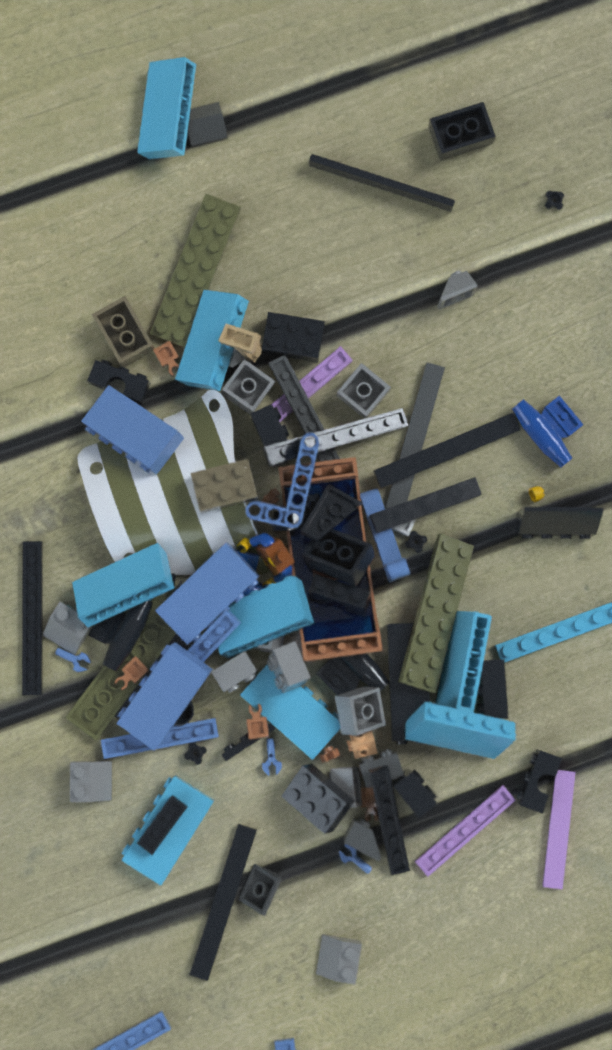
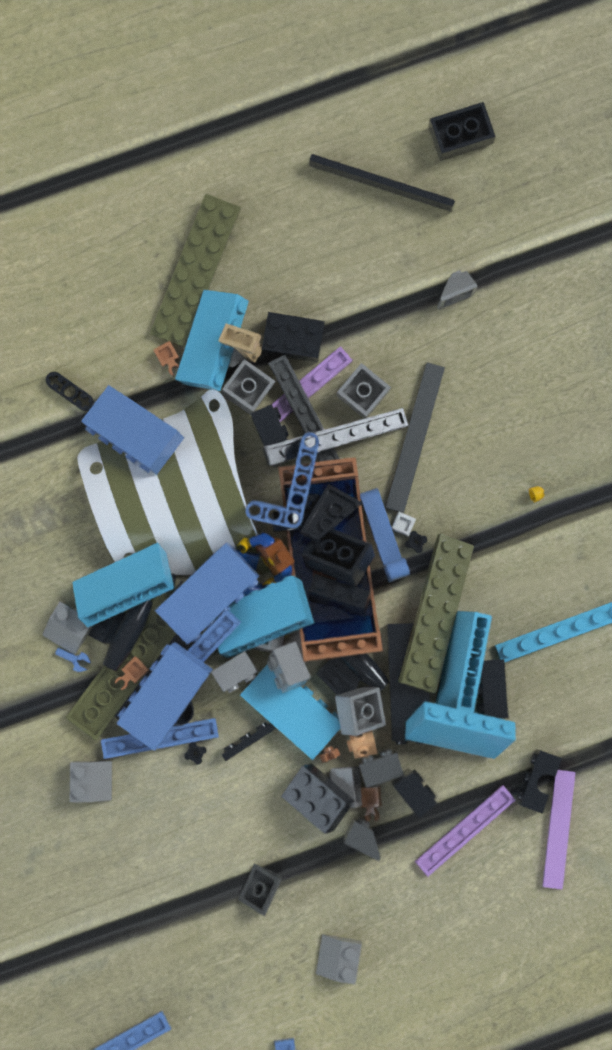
(32, 618): black tile -> none
(61, 379): none -> black beam
(104, 374): black arch -> none
(123, 331): dark tan brick -> none
(162, 824): black plate -> none
(164, 858): medium azure brick -> none
(166, 108): medium azure brick -> none
(206, 124): dark grey slope -> none
(223, 902): black tile -> none
(224, 486): dark tan brick -> none
(257, 725): nougat plate -> none
(271, 758): medium blue bar -> none
(272, 496): nougat plate -> none
(354, 858): medium blue bar -> none
(389, 820): black tile -> none
(425, 505): black tile -> none
(446, 450): black tile -> none
(549, 427): blue plate -> none
(554, 195): black plate -> none
(558, 522): black slope -> none

